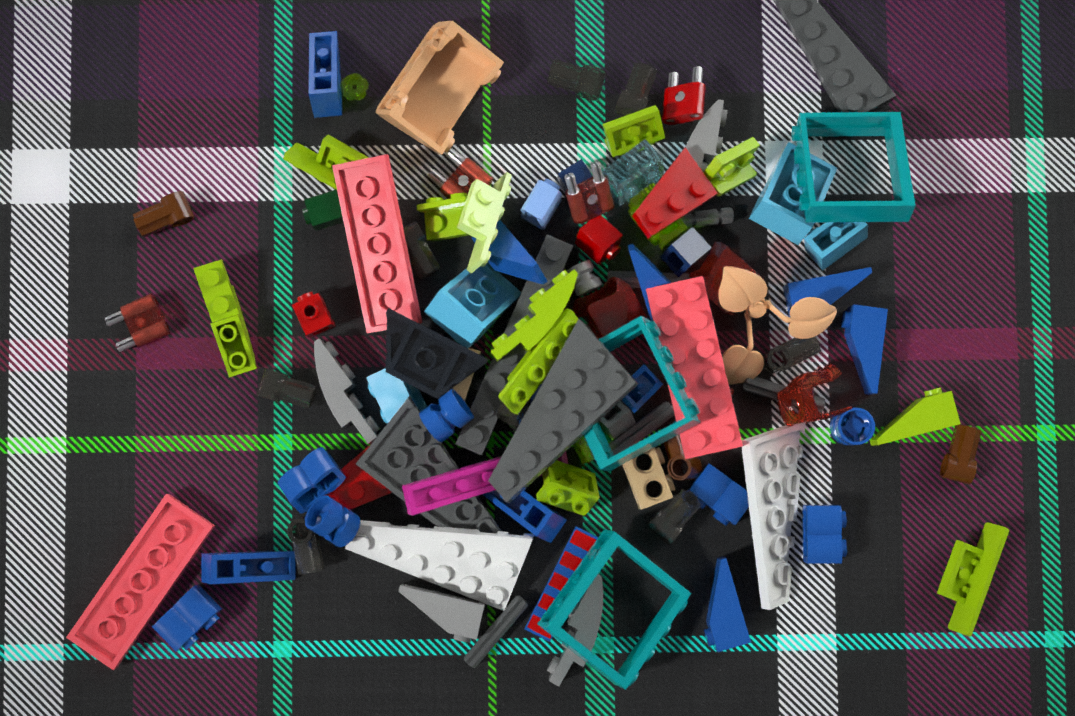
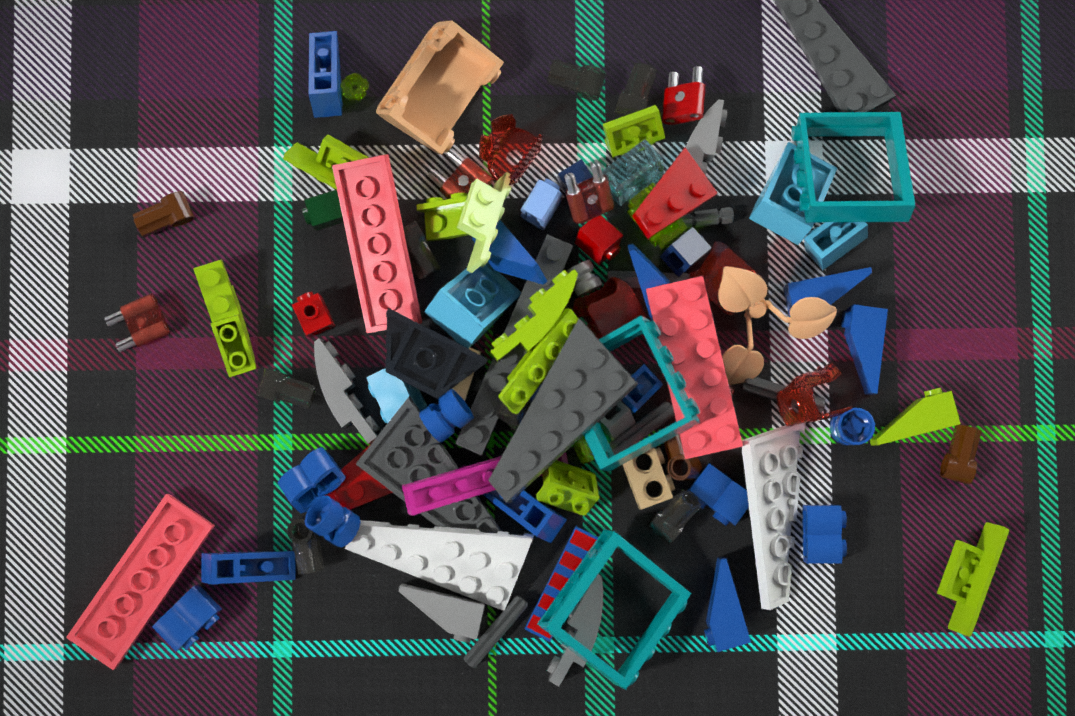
(501, 141): none -> clear red piece
(732, 167): lime bracket -> none
(792, 352): clear smoke piece -> none

